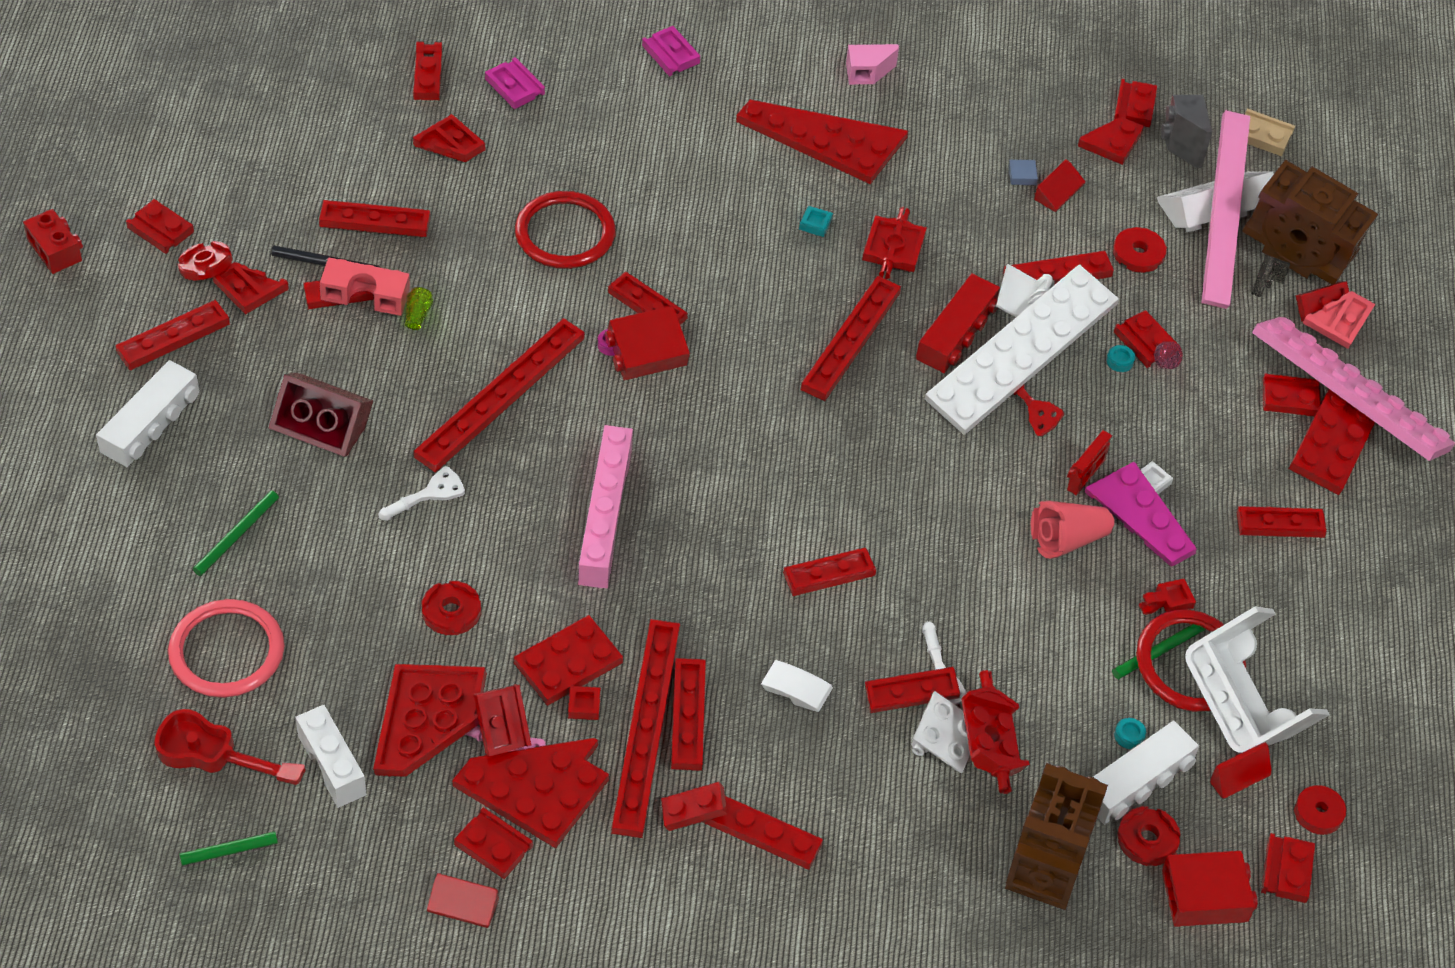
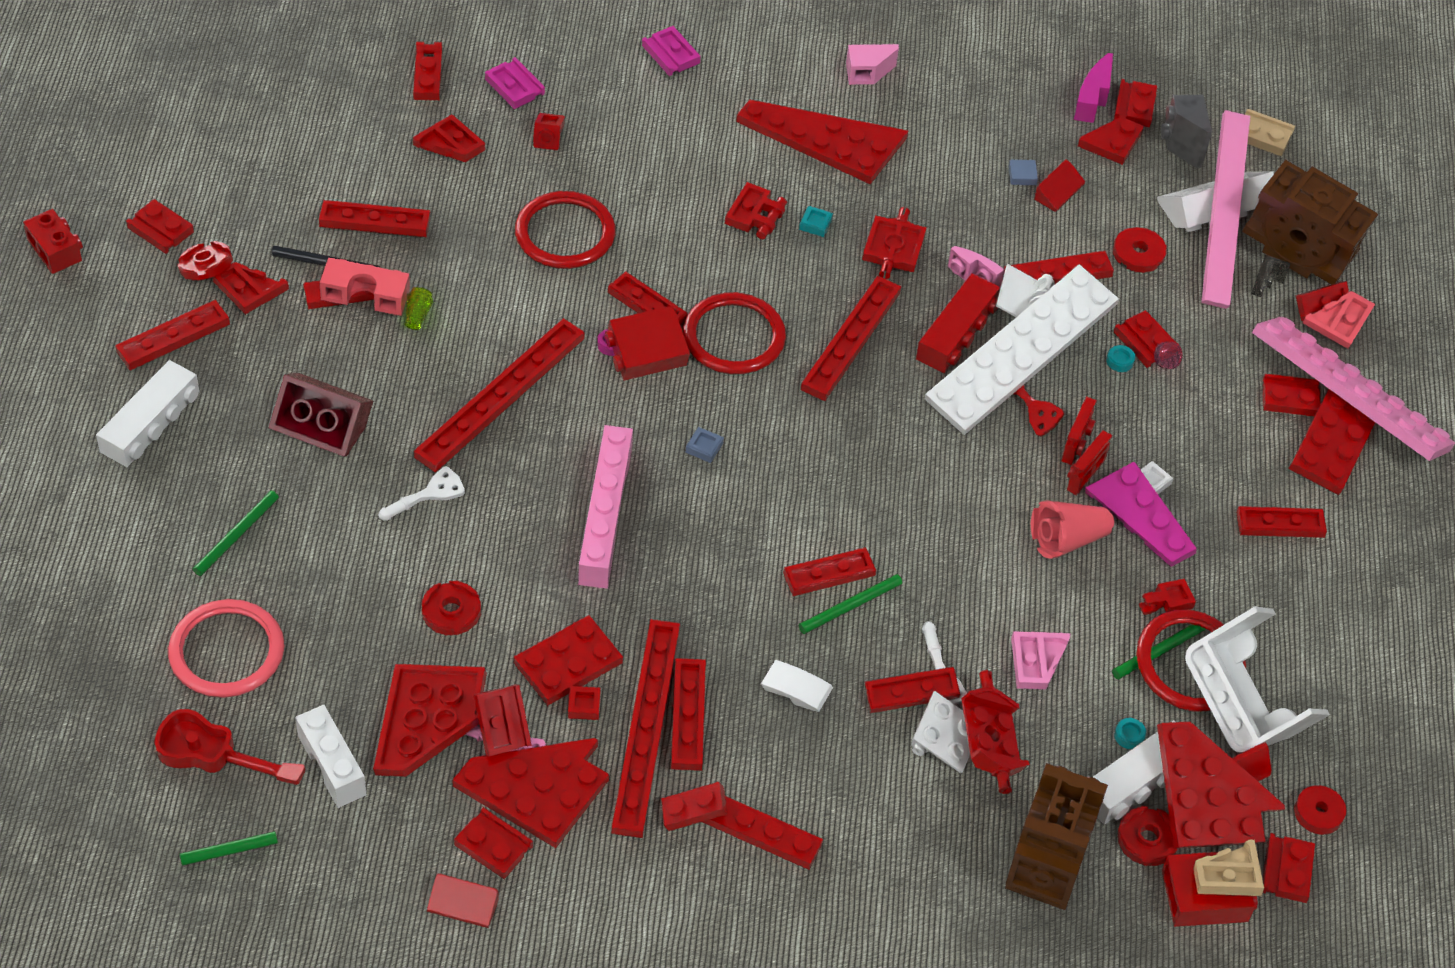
(548, 131): none -> red bracket
(704, 444): none -> sand blue tile
(726, 366): none -> red wedge
(748, 207): none -> red plate
(850, 604): none -> green bar
(965, 262): none -> bright pink slope
(1037, 657): none -> bright pink wing
(1082, 426): none -> red plate
(1094, 90): none -> dark pink slope
(1209, 792): none -> red wing
(1230, 872): none -> tan wing

